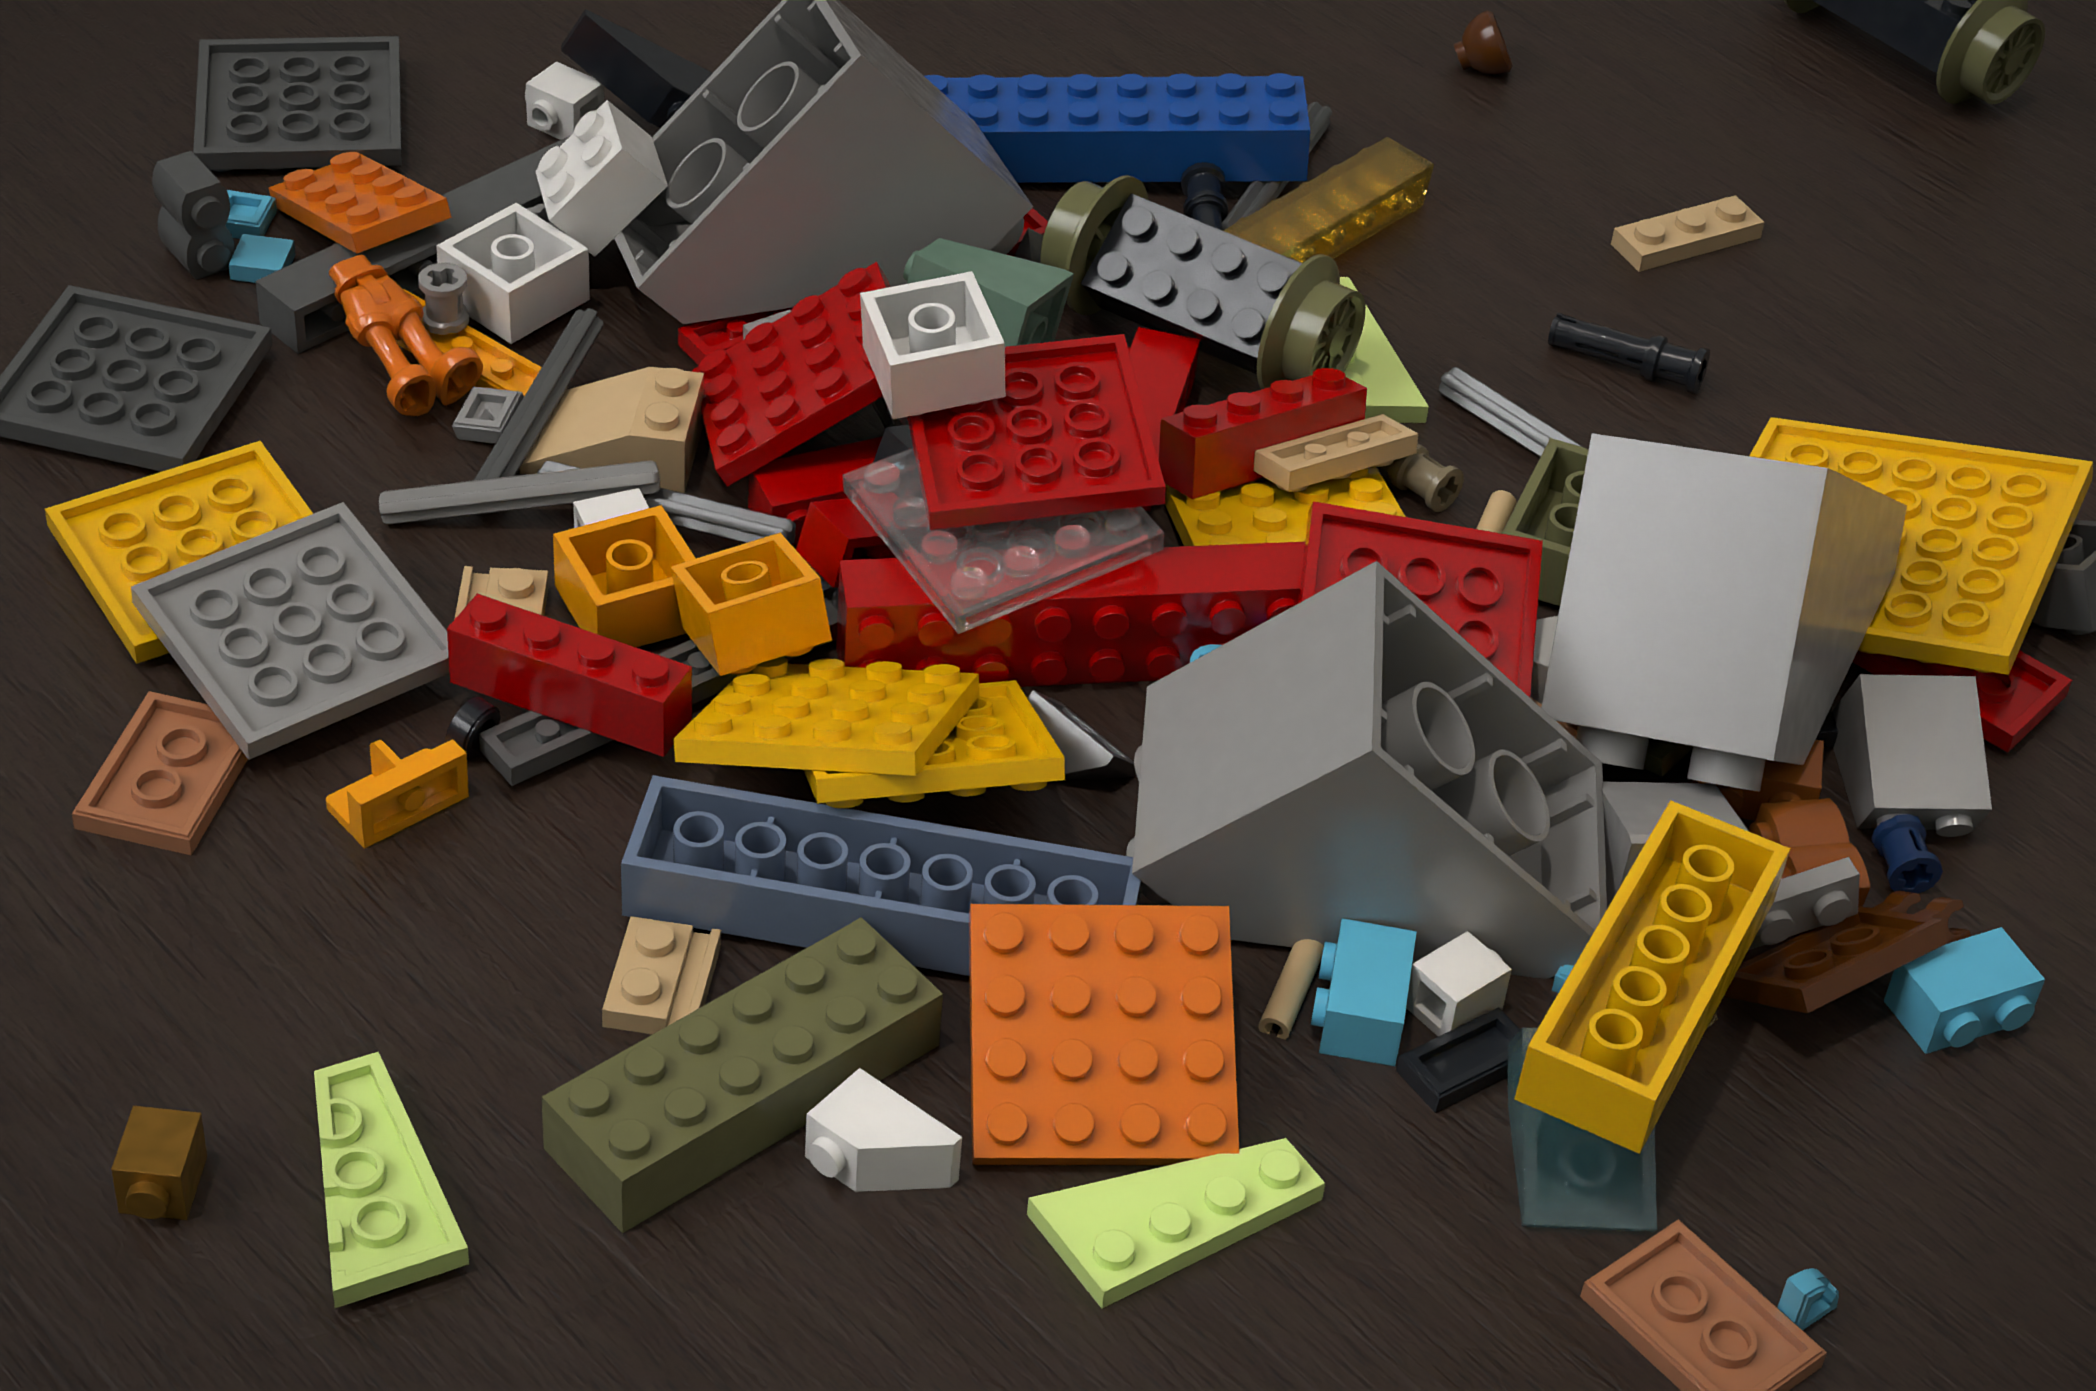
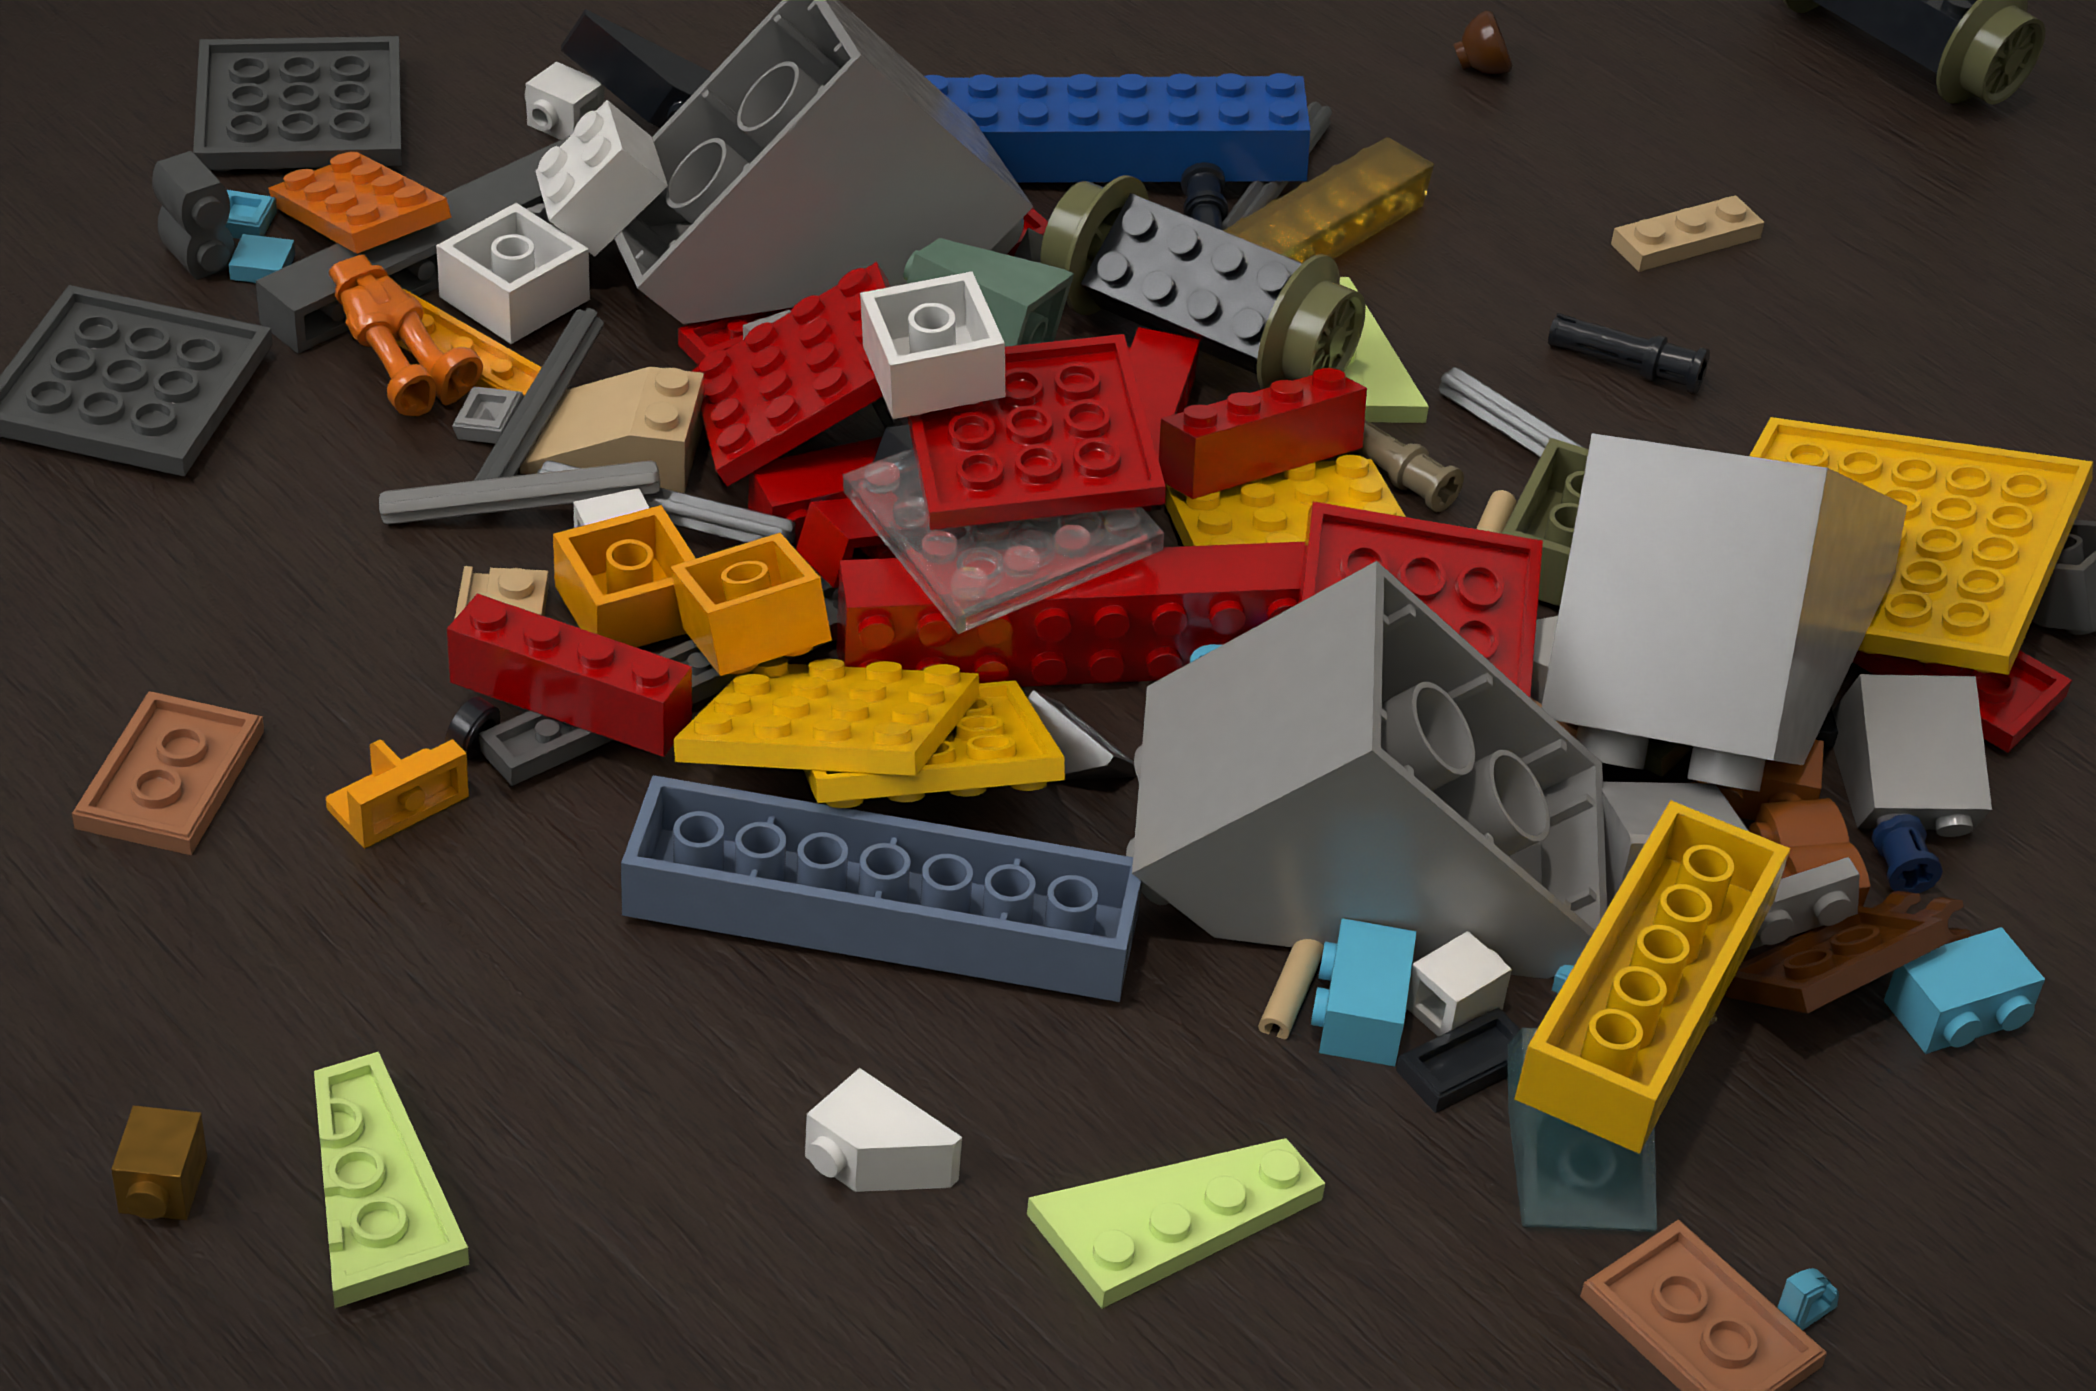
(166, 523): yellow plate -> none
(295, 629): light grey plate -> none
(443, 298): light grey bush -> none
(659, 975): tan plate -> none
(738, 1073): olive brick -> none
(1101, 1034): orange plate -> none
(1335, 453): tan plate -> none

